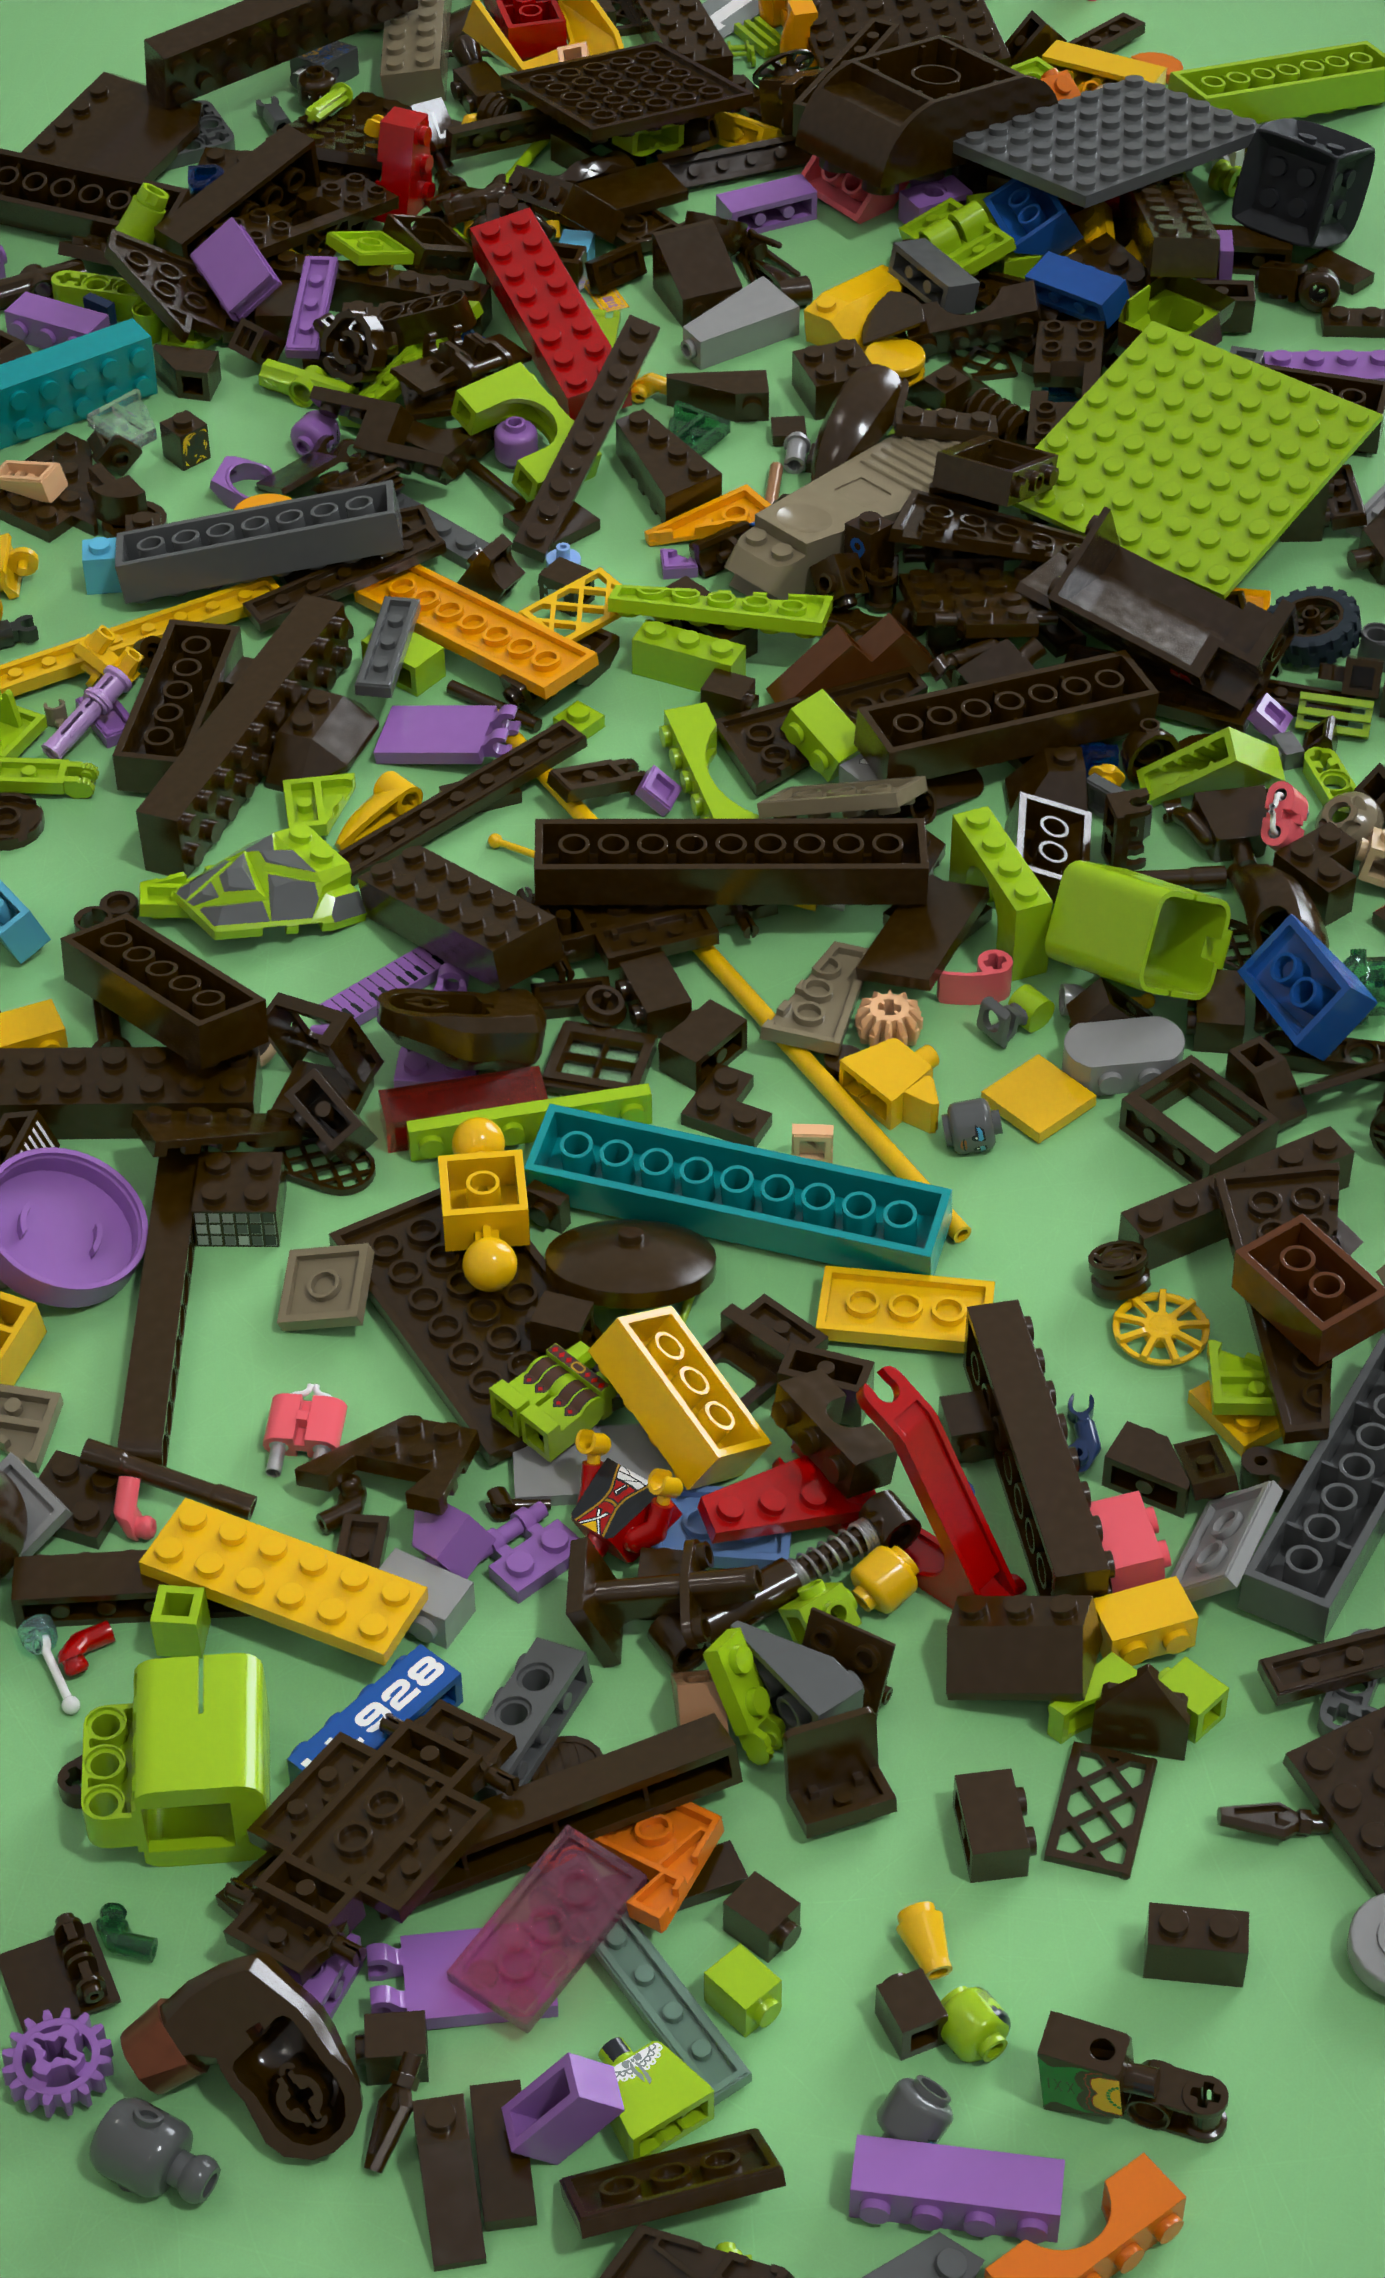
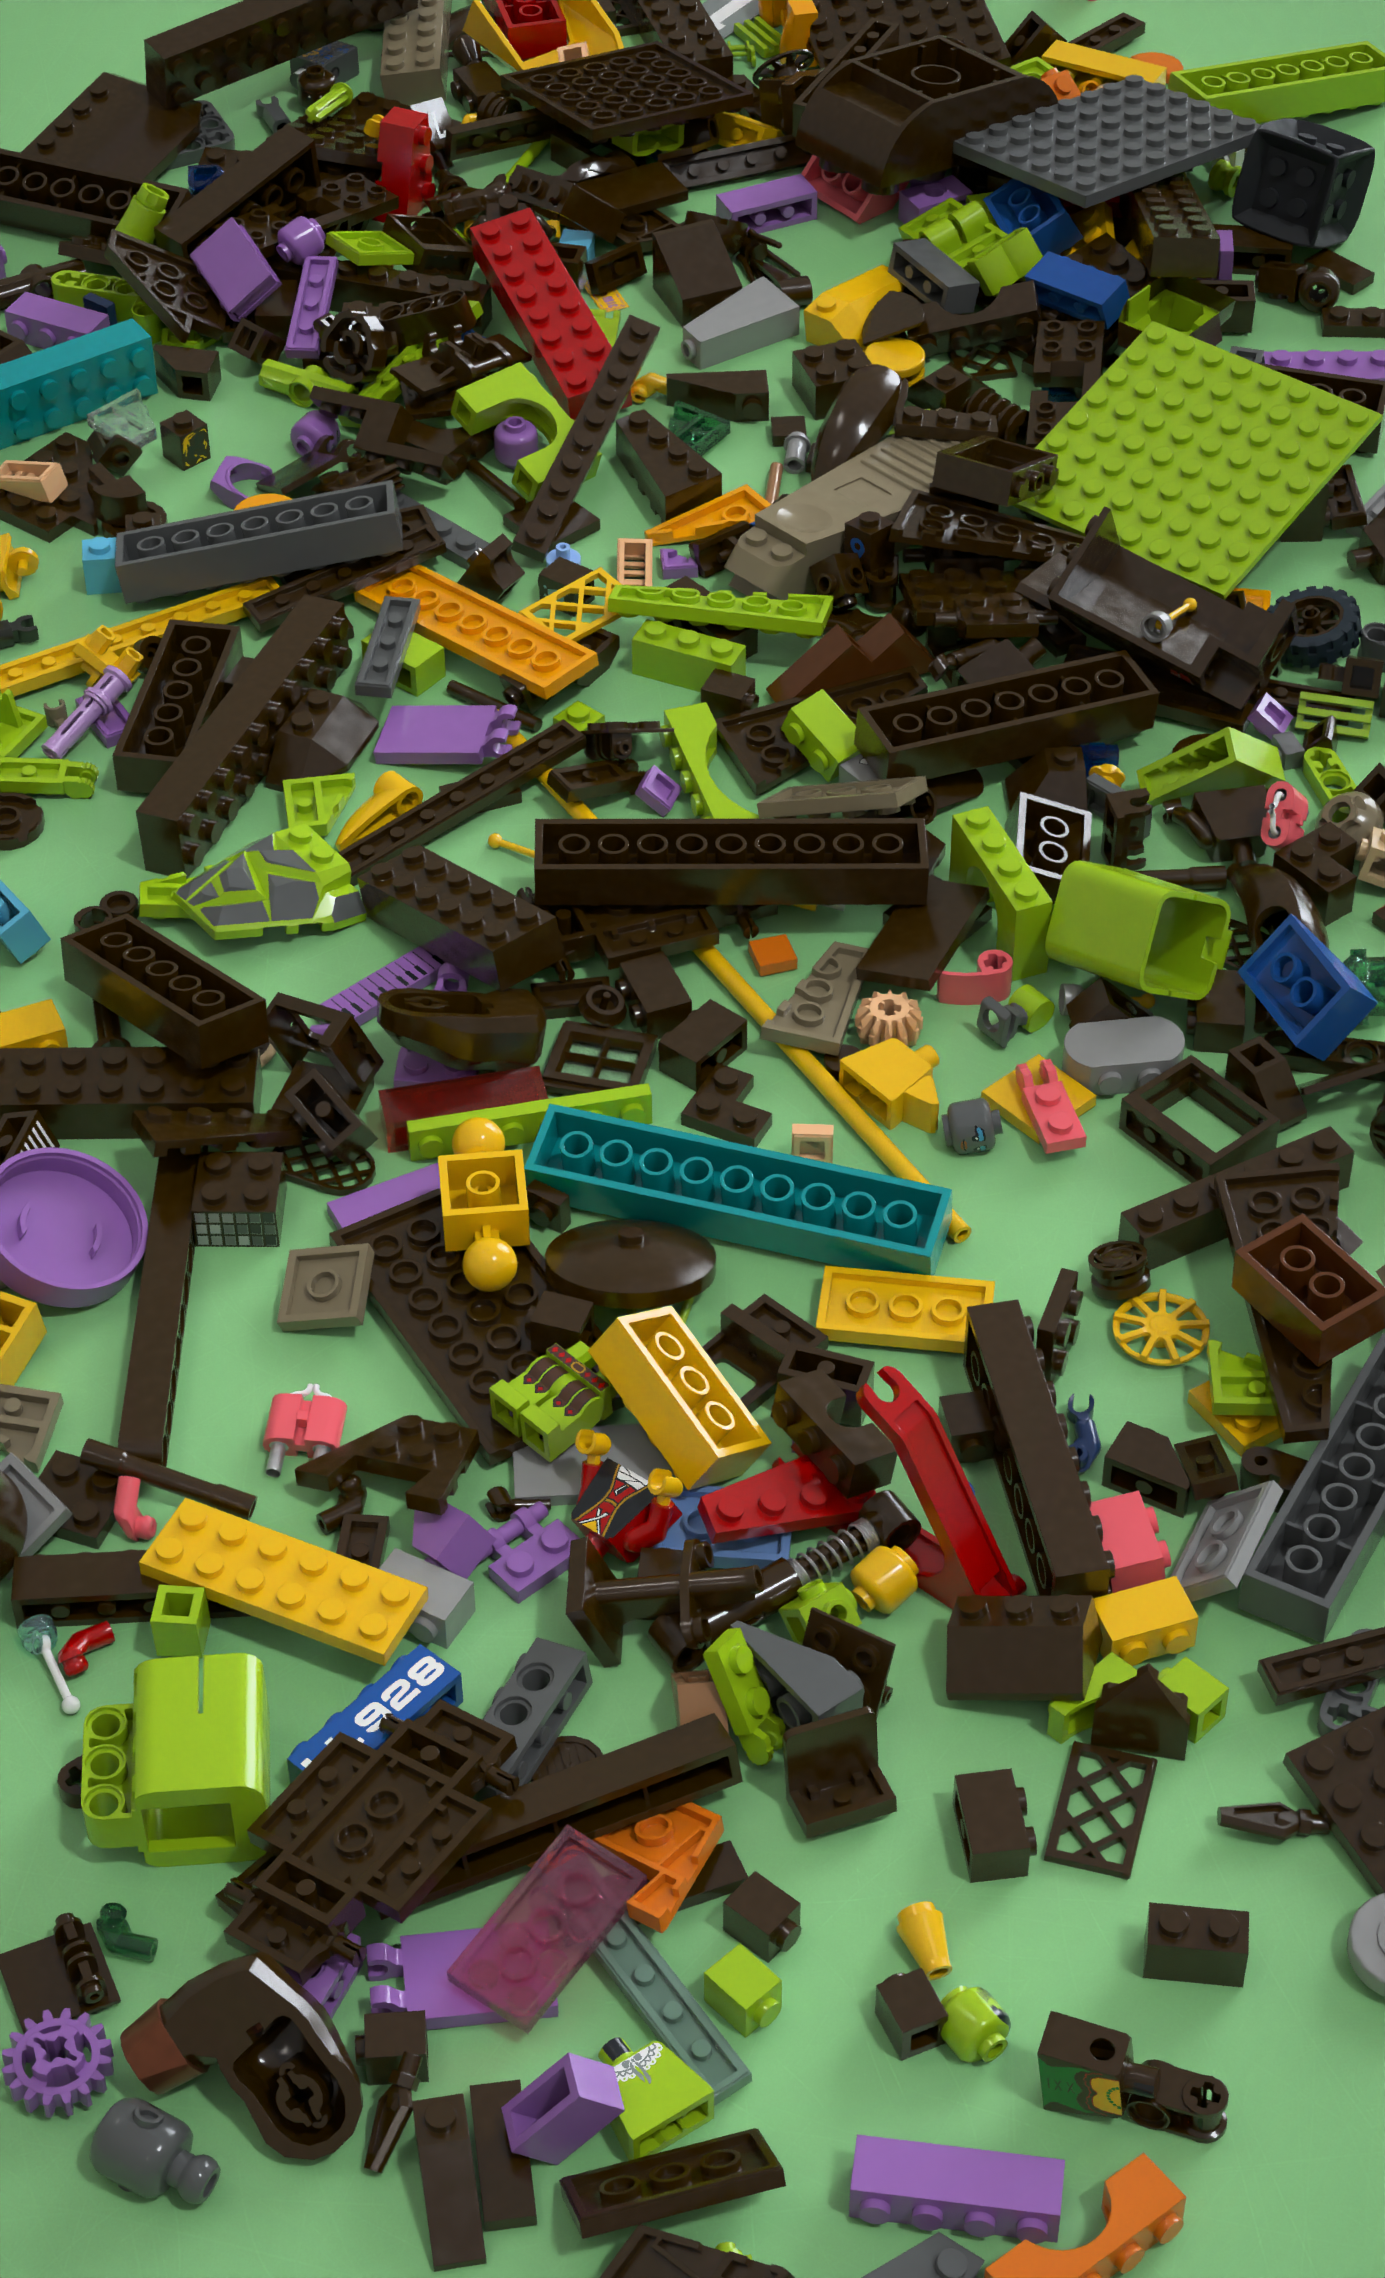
(300, 239): none -> medium lavender head
(383, 1196): none -> medium lavender tile
(614, 739): none -> dark brown hinge
(634, 550): none -> light nougat slope
(772, 955): none -> orange tile
(916, 2111): dark grey head -> none
(1005, 261): none -> lime brick
(1050, 1109): none -> coral hinge
(1058, 1323): none -> dark brown plate
(1146, 746): dark brown helmet -> none
(1163, 621): none -> light grey hinge

